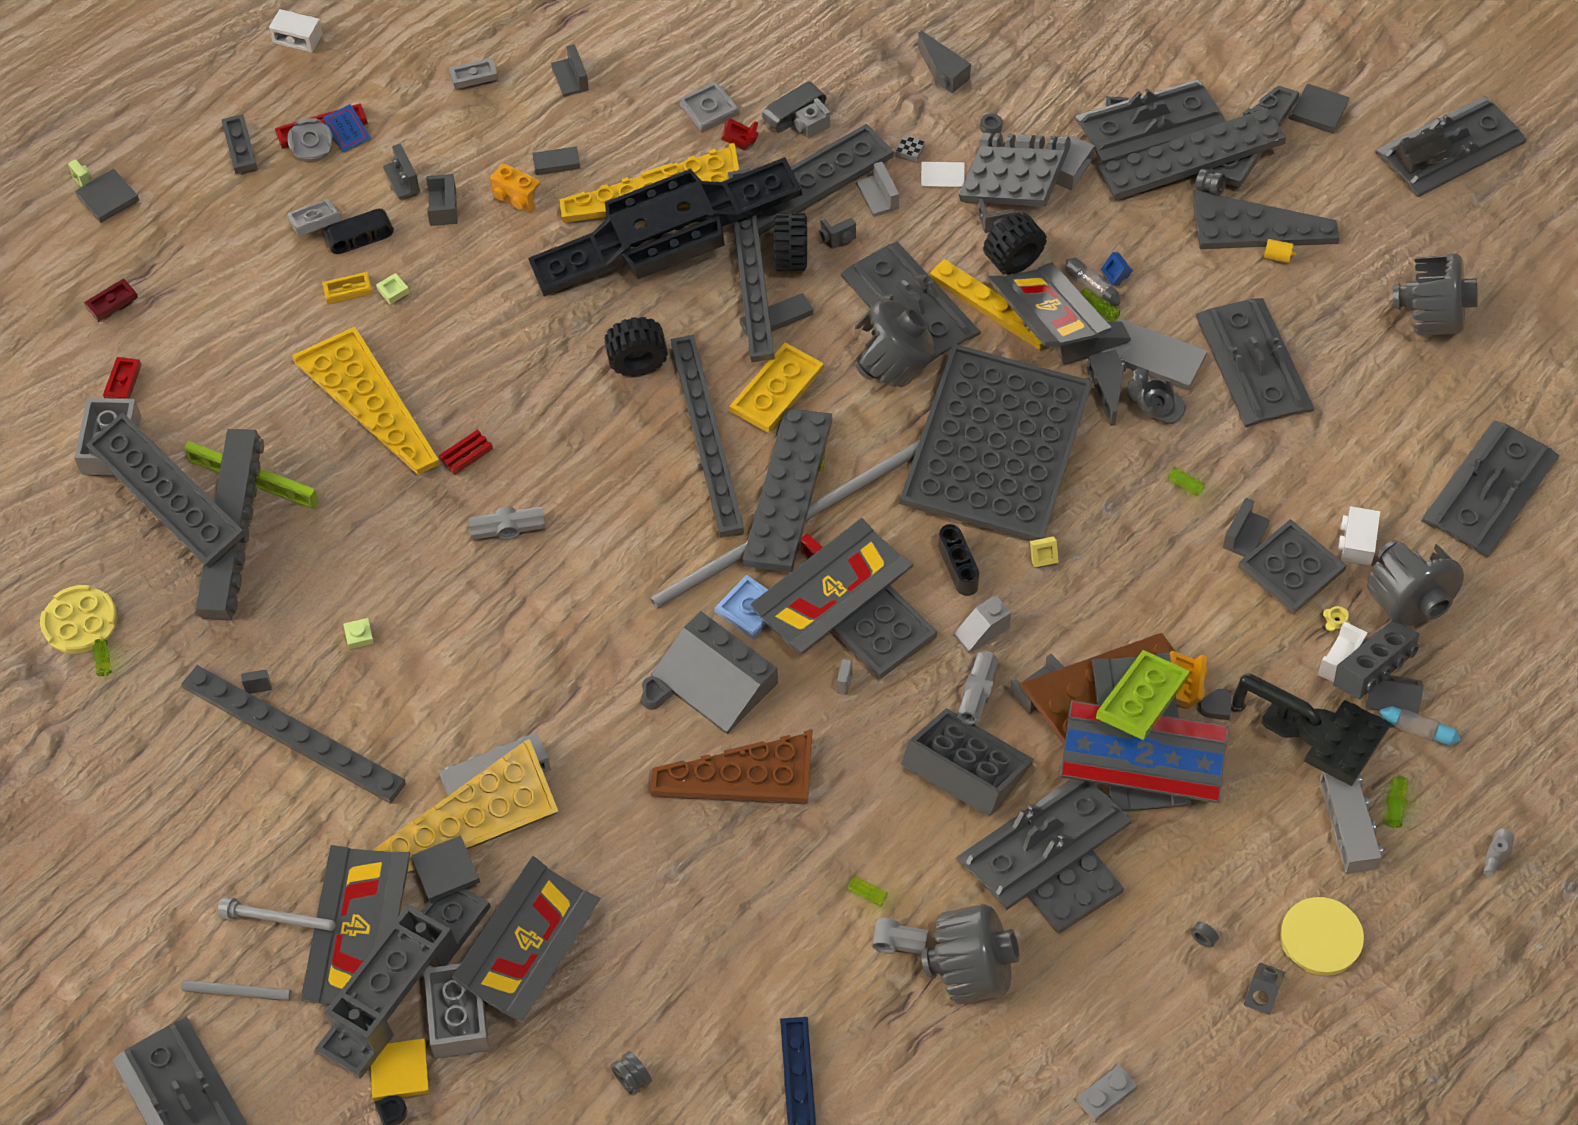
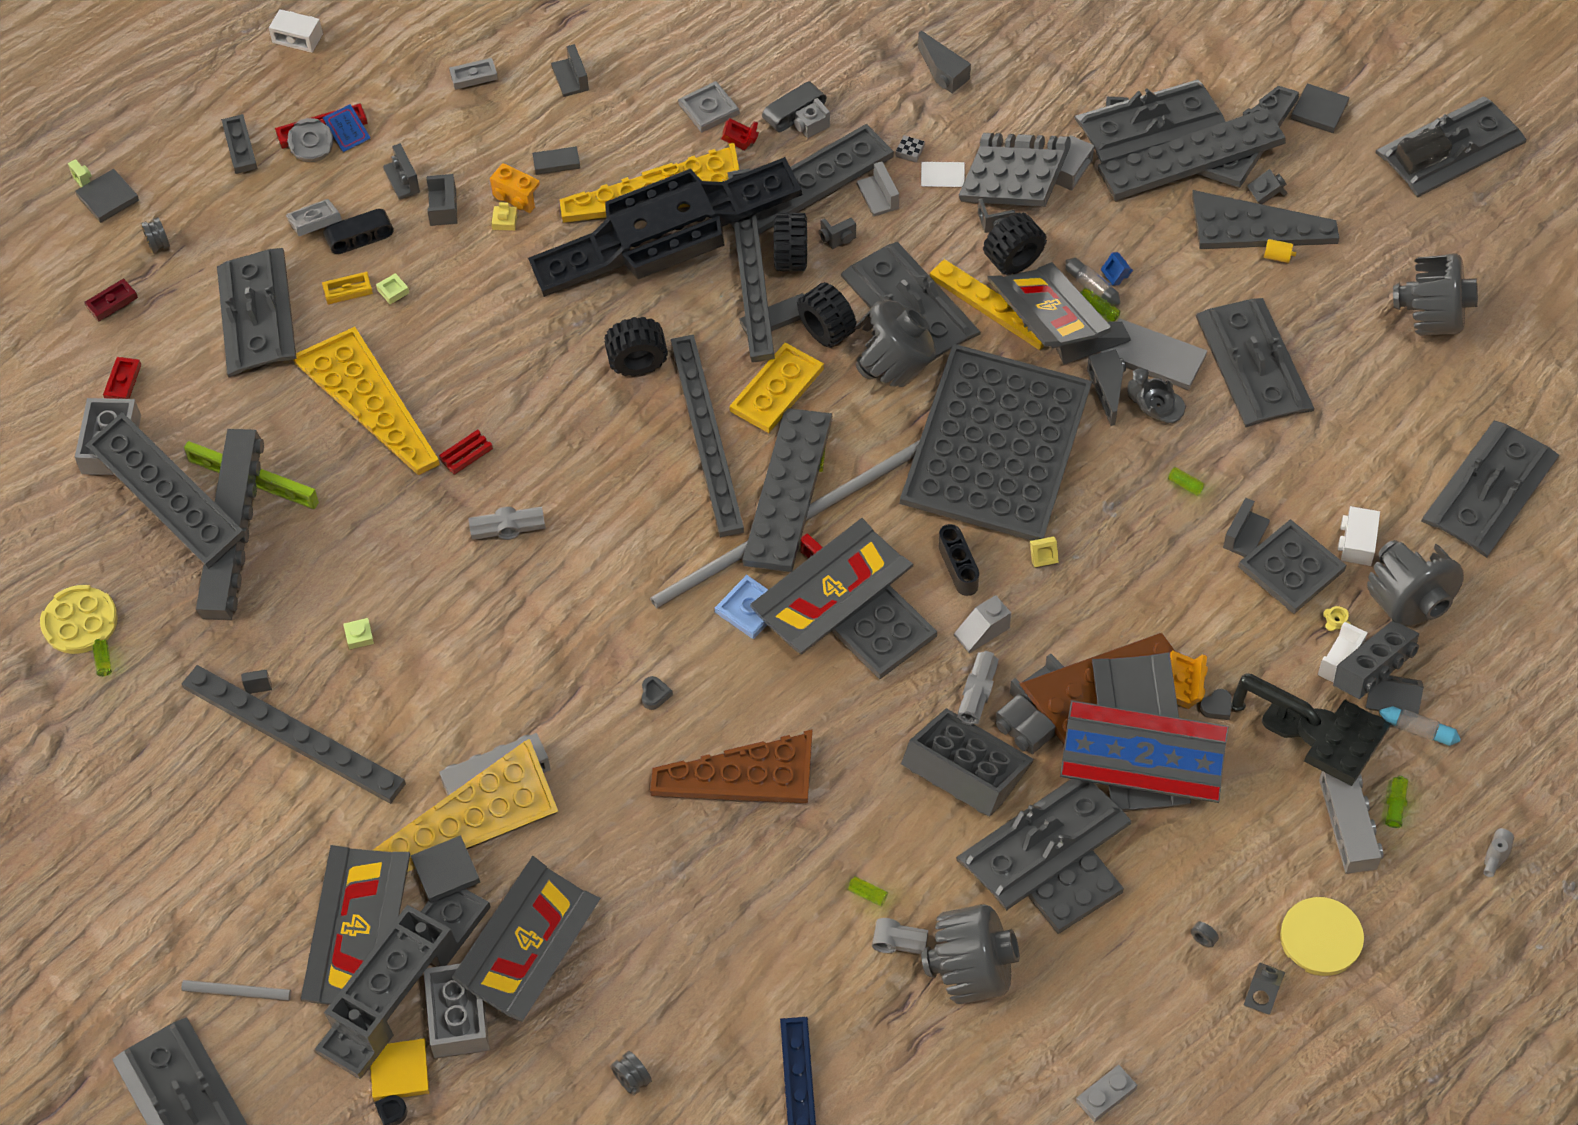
(155, 235): none -> dark grey wheel
(230, 908): light grey piece -> none
(256, 310): none -> dark grey hinge
(504, 217): none -> light yellow tile
(715, 672): slope -> none
(826, 314): none -> black tyre
(844, 677): light grey tile -> none
(991, 124): dark grey tile -> none
(1025, 724): none -> dark grey brick
(1143, 695): lime plate -> none
(1211, 181): dark grey wheel -> none
(1267, 186): none -> dark grey bracket

